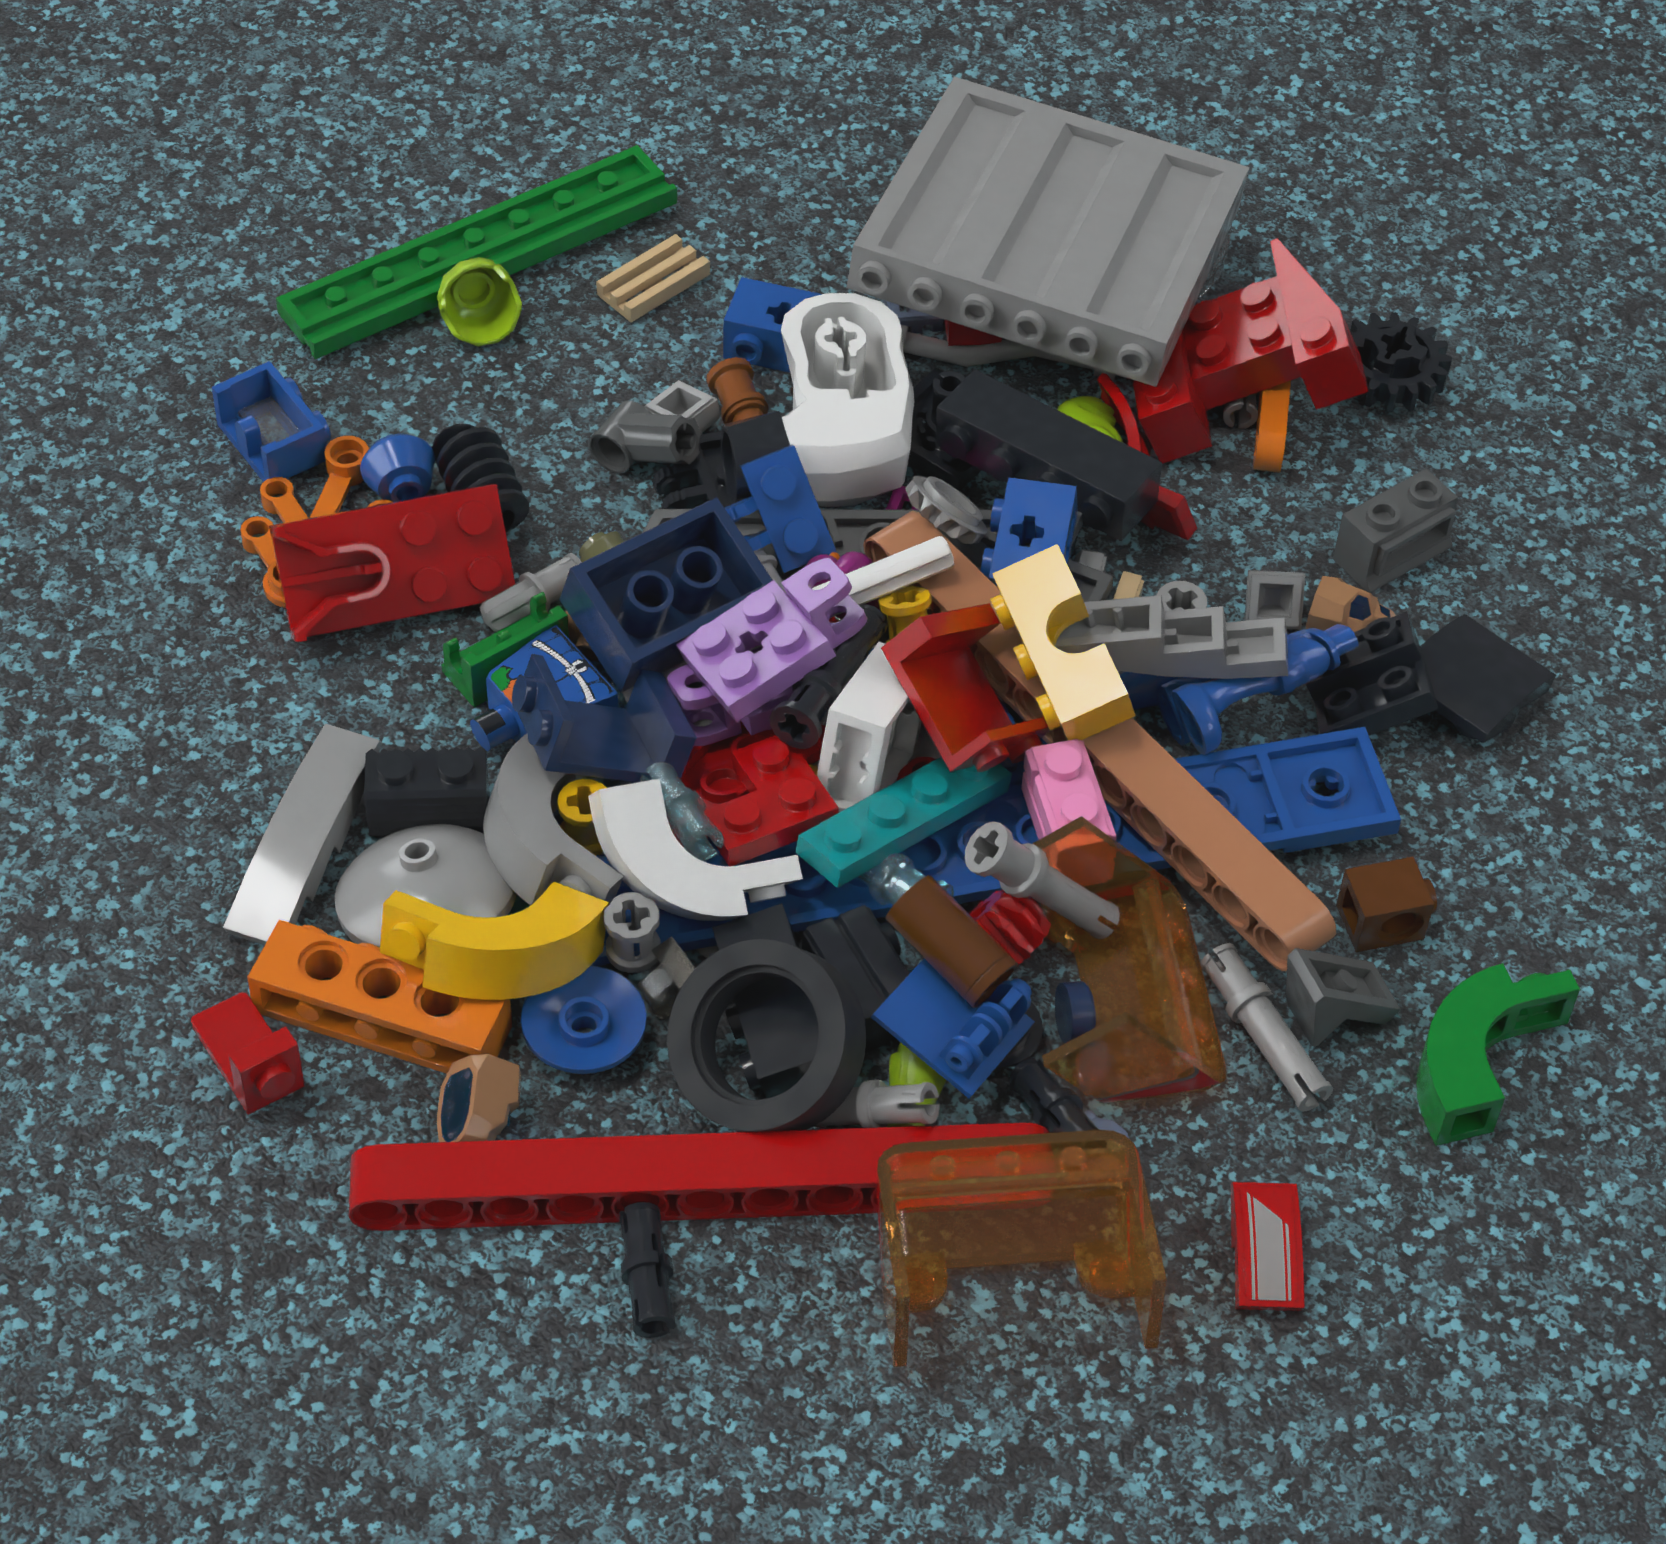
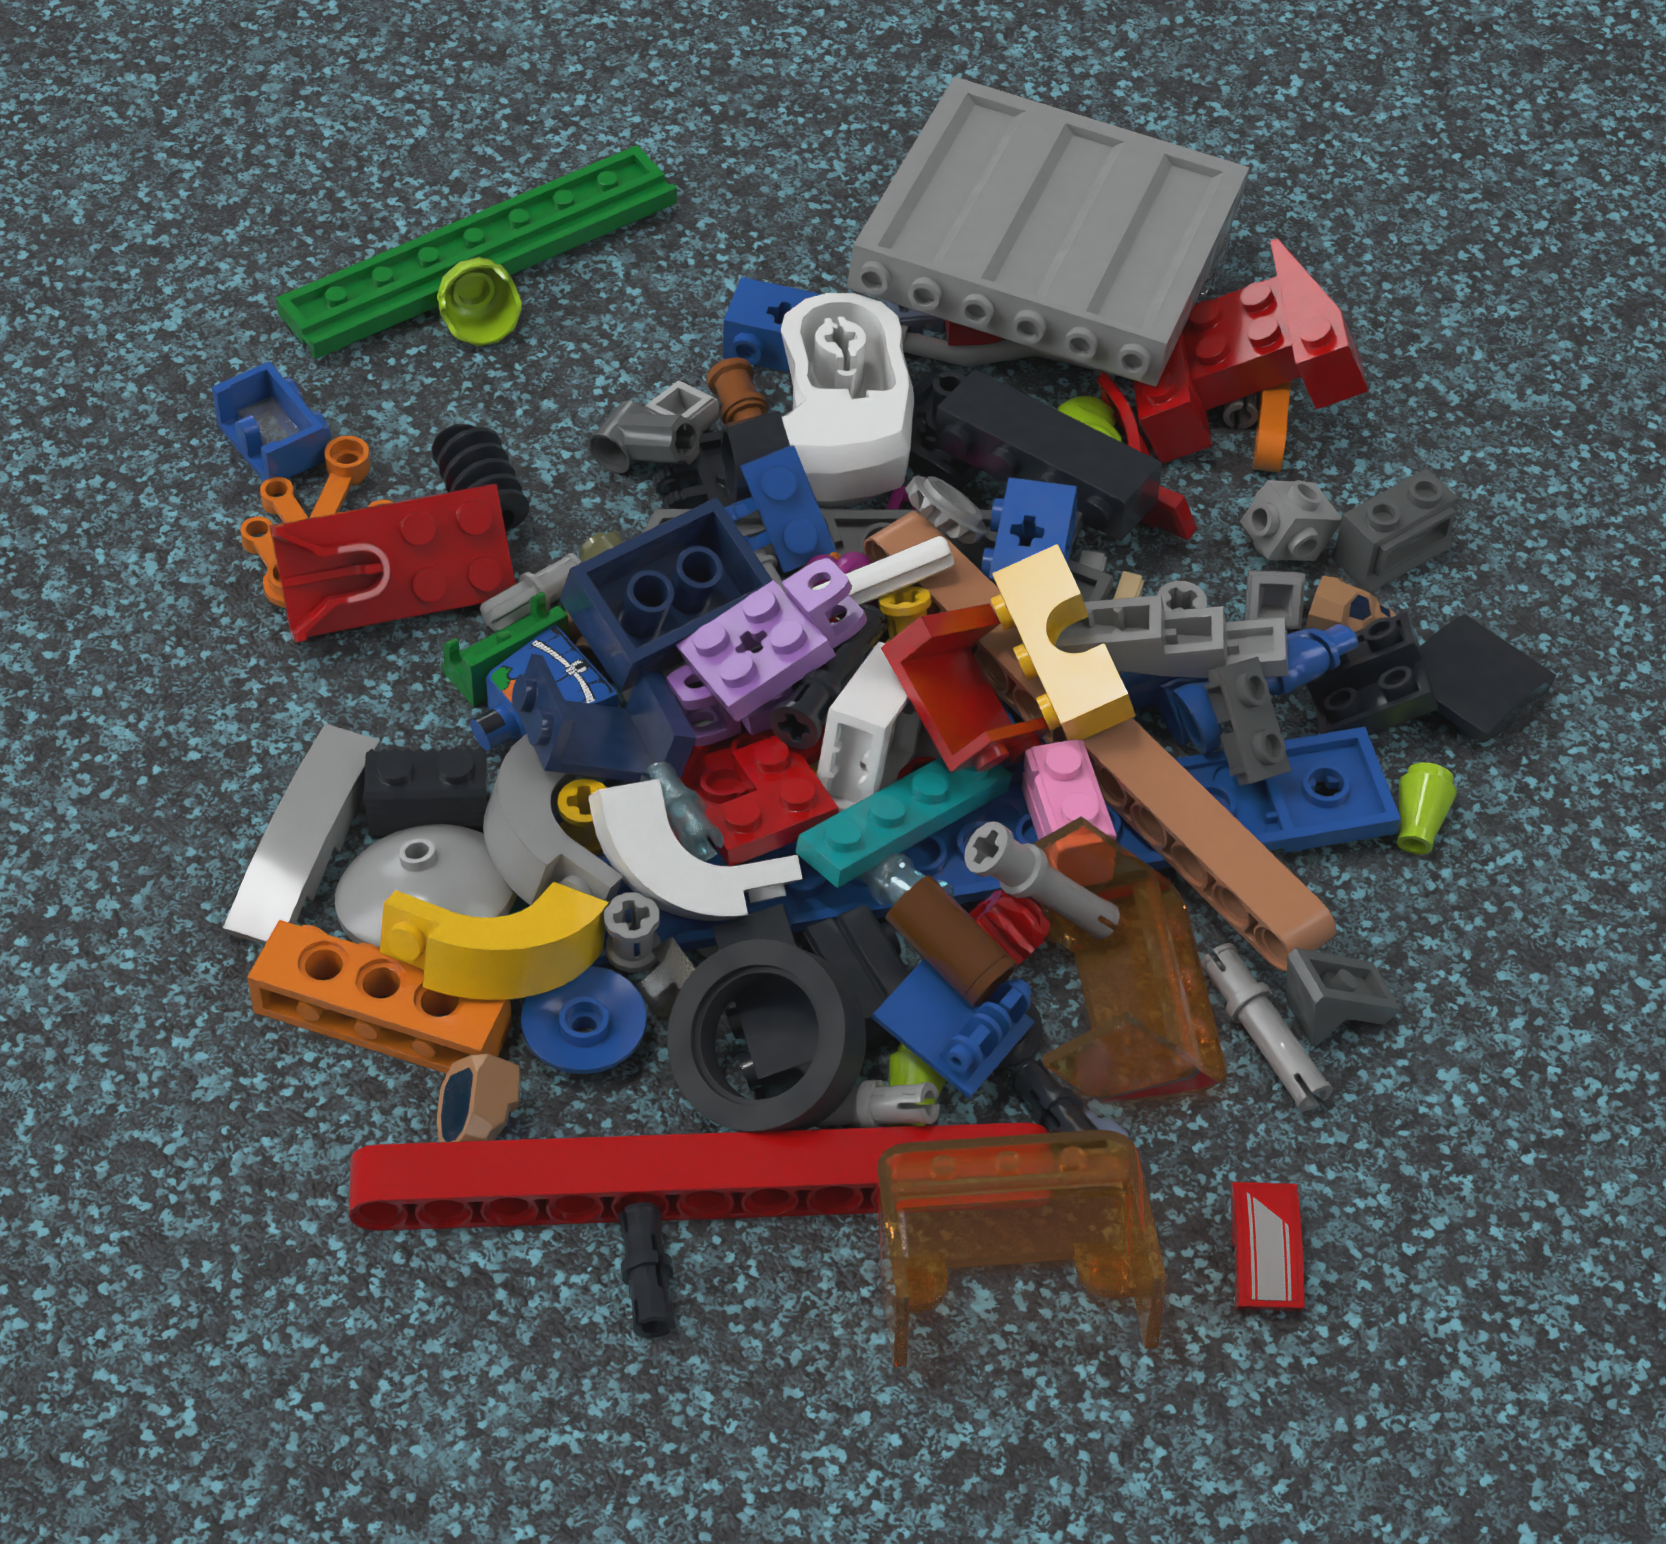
(252, 1058): red bracket -> none
(399, 467): blue cone -> none
(647, 273): tan tile -> none
(1074, 1010): dark blue tile -> none
(1256, 745): none -> dark grey hinge
(1290, 520): none -> light grey brick
(1386, 904): reddish brown brick -> none
(1400, 361): black gear -> none
(1423, 805): none -> lime cone
(1453, 1076): green arch -> none

